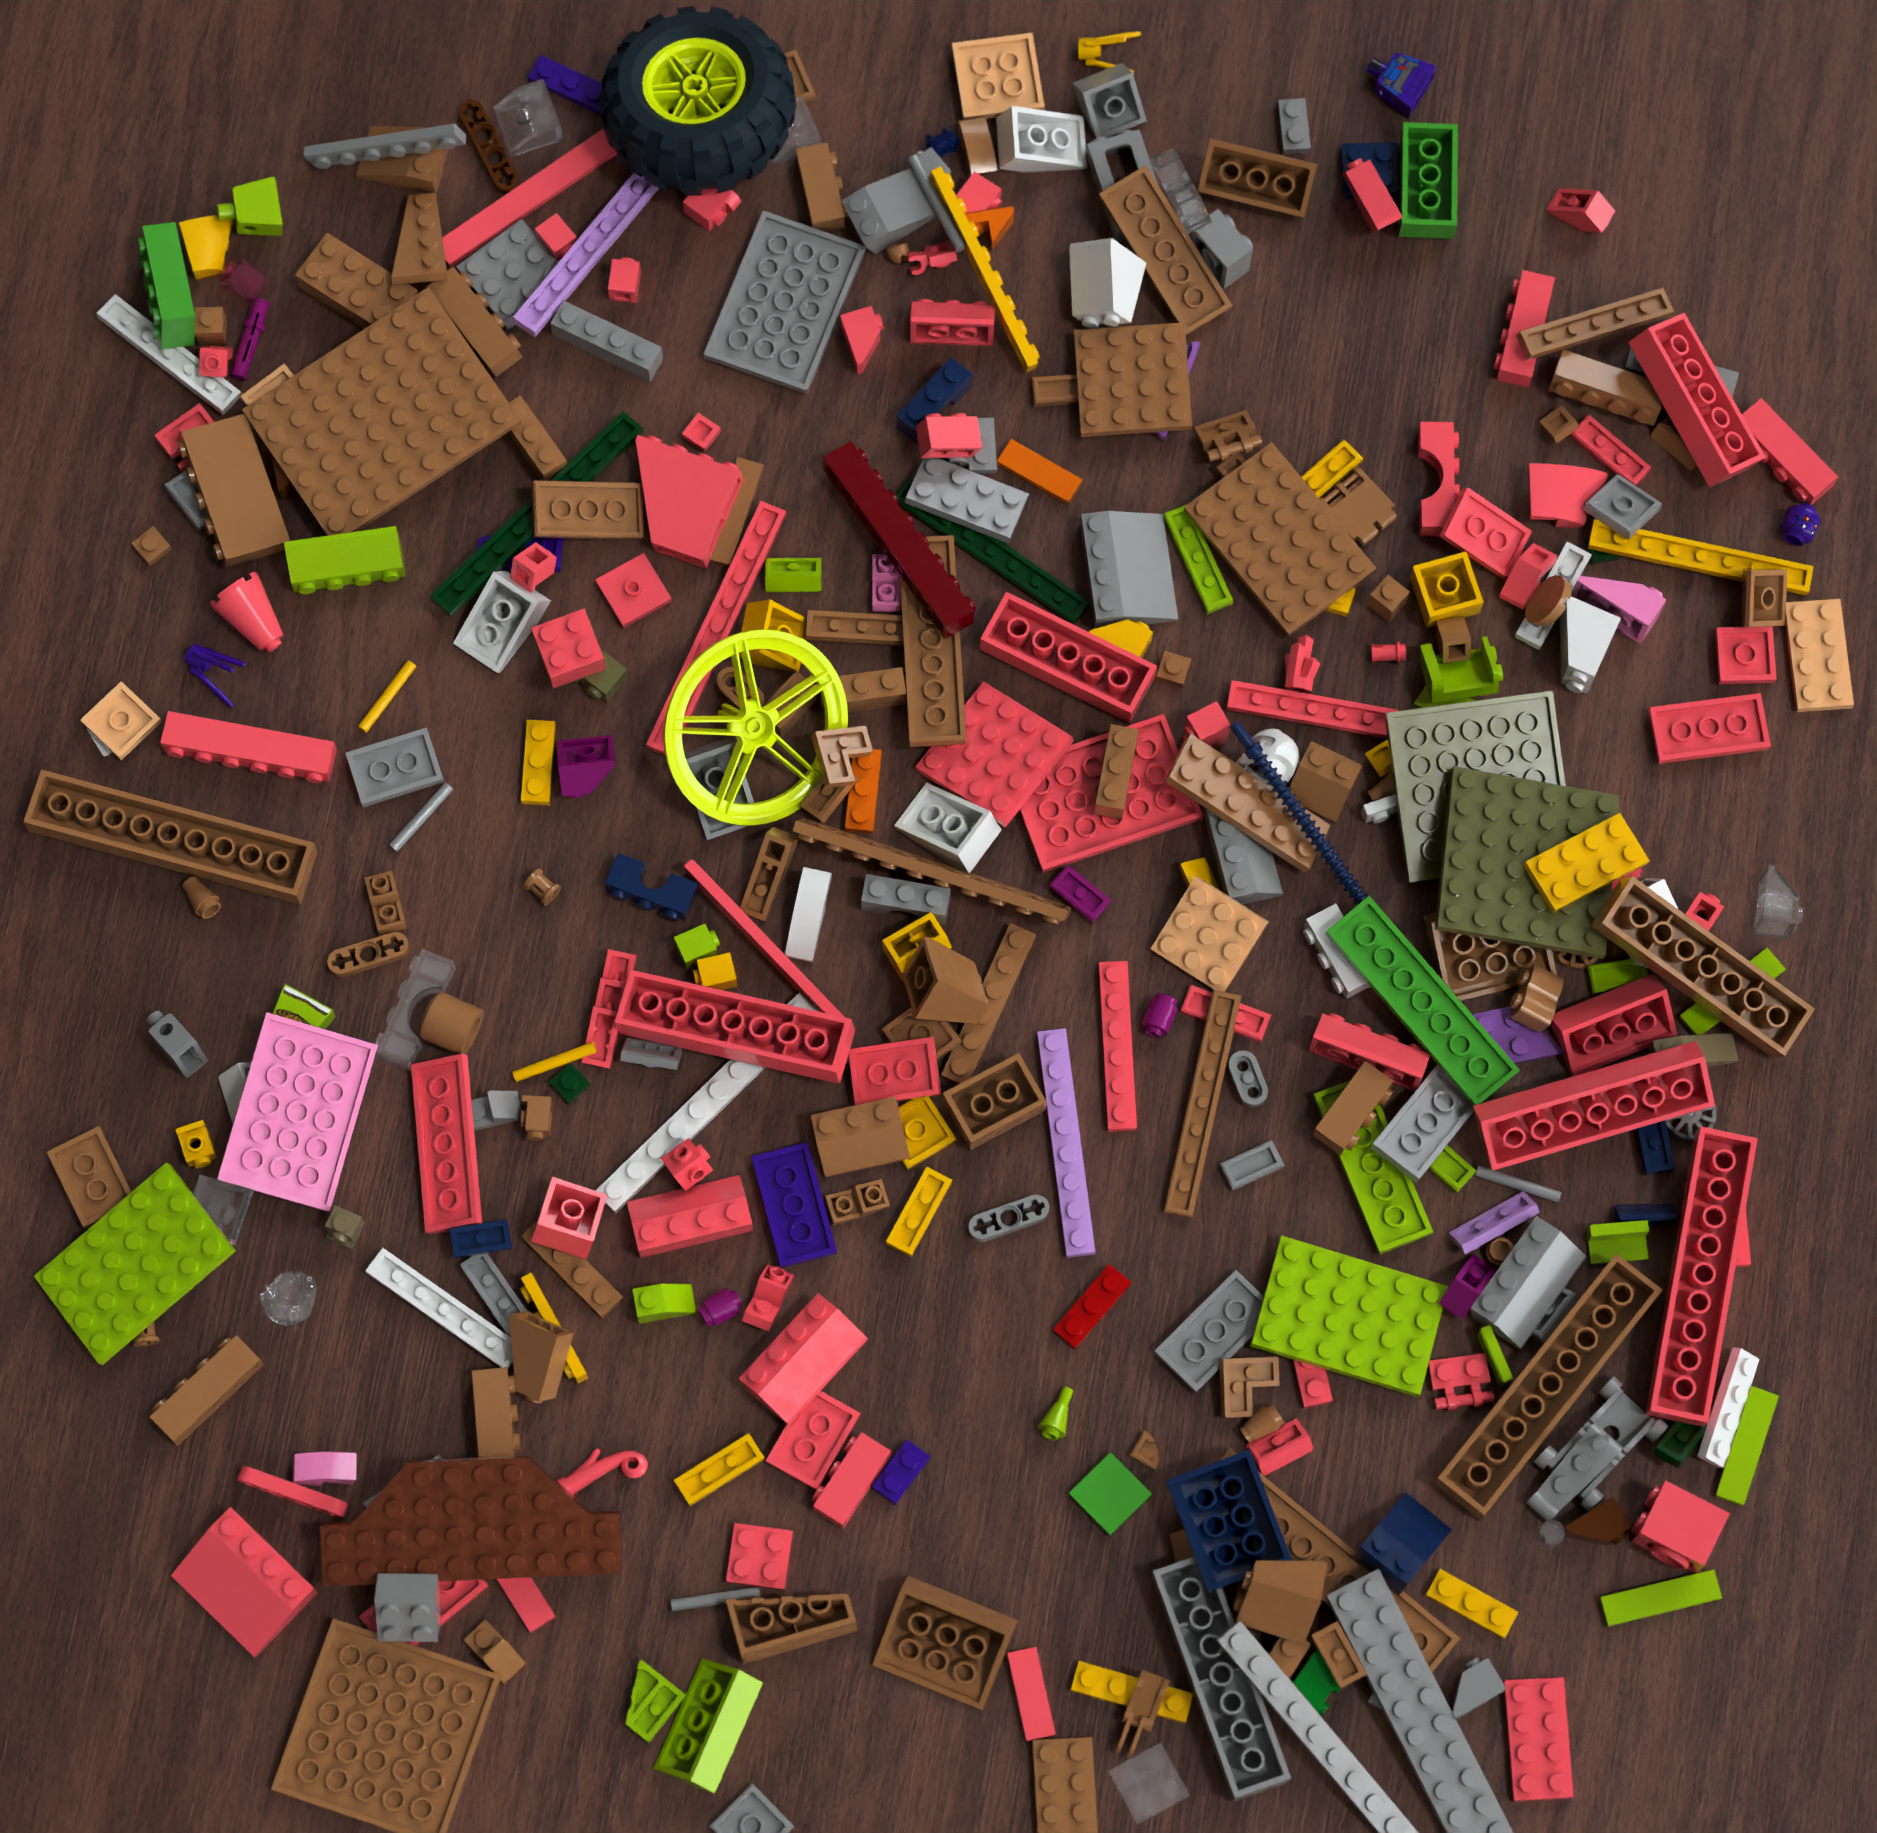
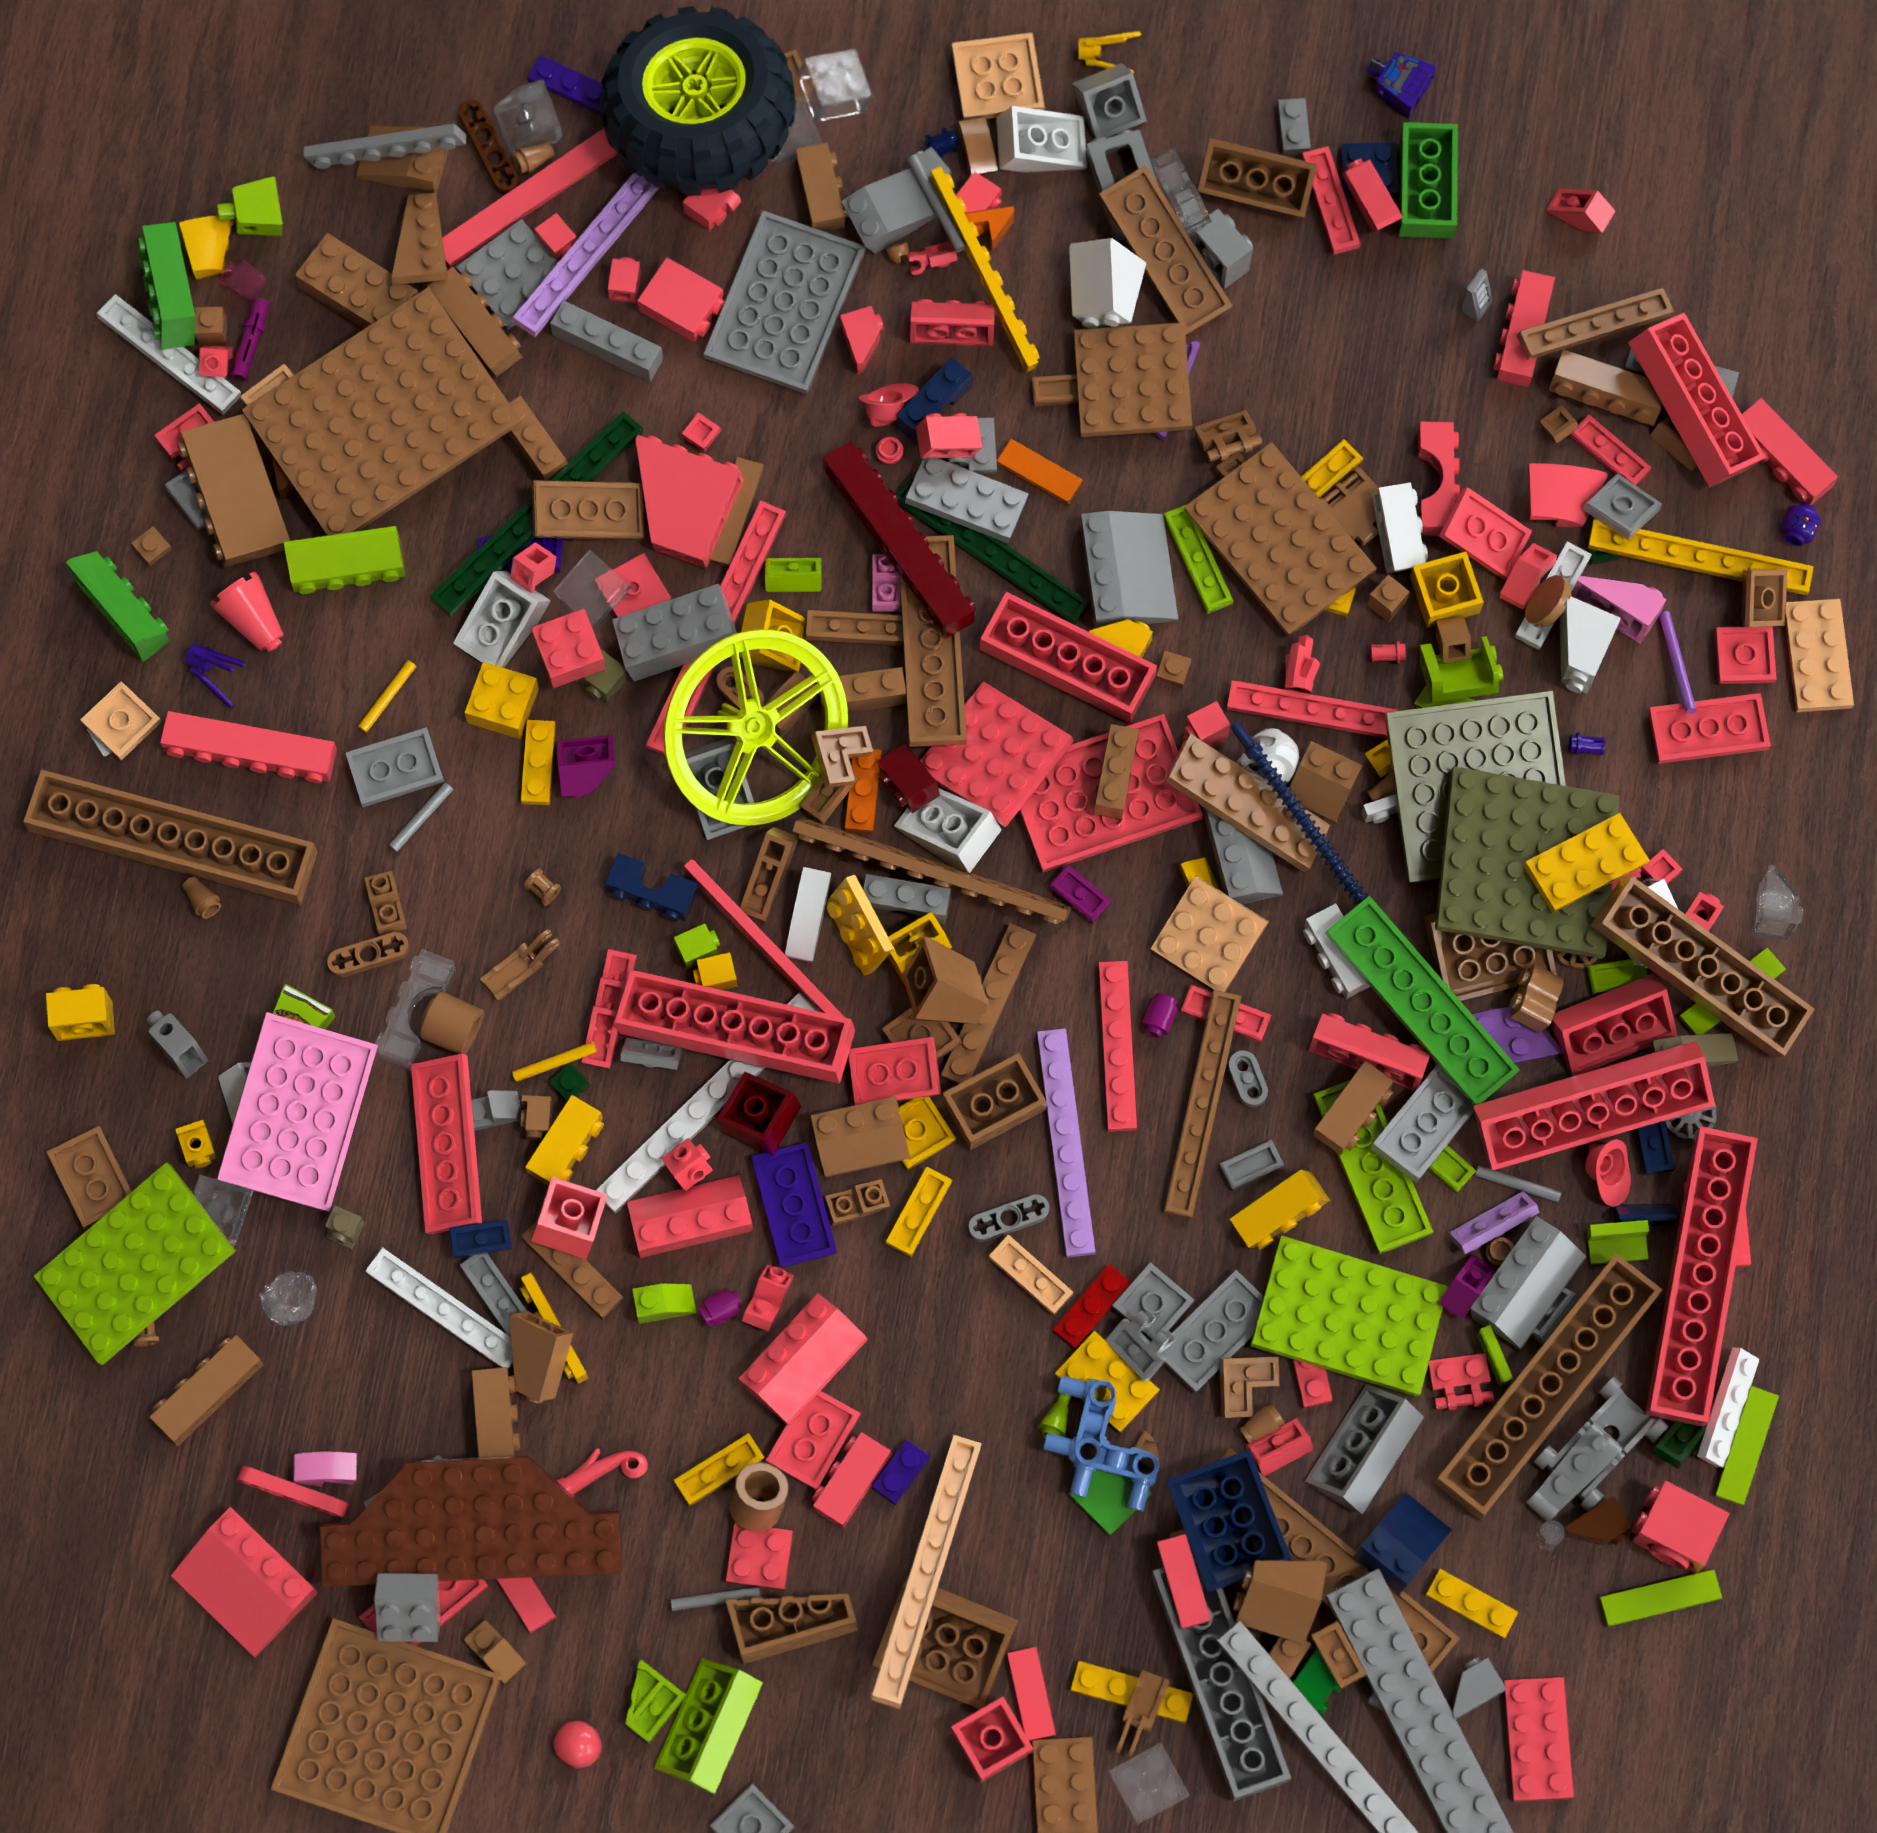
(80, 1013): none -> yellow brick
(118, 604): none -> bright green slope
(501, 700): none -> yellow brick
(519, 966): none -> medium nougat arm
(531, 157): none -> medium nougat cone
(565, 1141): none -> yellow brick
(577, 1744): none -> coral hair
(592, 587): none -> clear tile
(673, 631): none -> light grey brick
(681, 300): none -> coral brick
(758, 1113): none -> dark red brick
(758, 1497): none -> medium nougat piece
(834, 85): none -> clear brick
(859, 925): none -> yellow plate
(887, 402): none -> coral piece
(889, 450): none -> coral plate
(908, 778): none -> dark red brick
(926, 1572): none -> light nougat plate
(992, 1739): none -> coral brick
(1031, 1275): none -> light nougat plate
(1101, 1362): none -> yellow plate
(1109, 1457): none -> medium blue pin
(1136, 1349): none -> light grey plate
(1158, 1294): none -> light grey plate
(1183, 1581): none -> coral tile
(1280, 1209): none -> yellow wedge
(1332, 202): none -> coral plate
(1364, 1448): none -> light grey slope
(1399, 527): none -> white brick
(1477, 296): none -> light grey slope
(1586, 744): none -> dark purple pin
(1610, 1169): none -> coral piece
(1662, 867): none -> coral plate
(1677, 662): none -> medium lavender bar

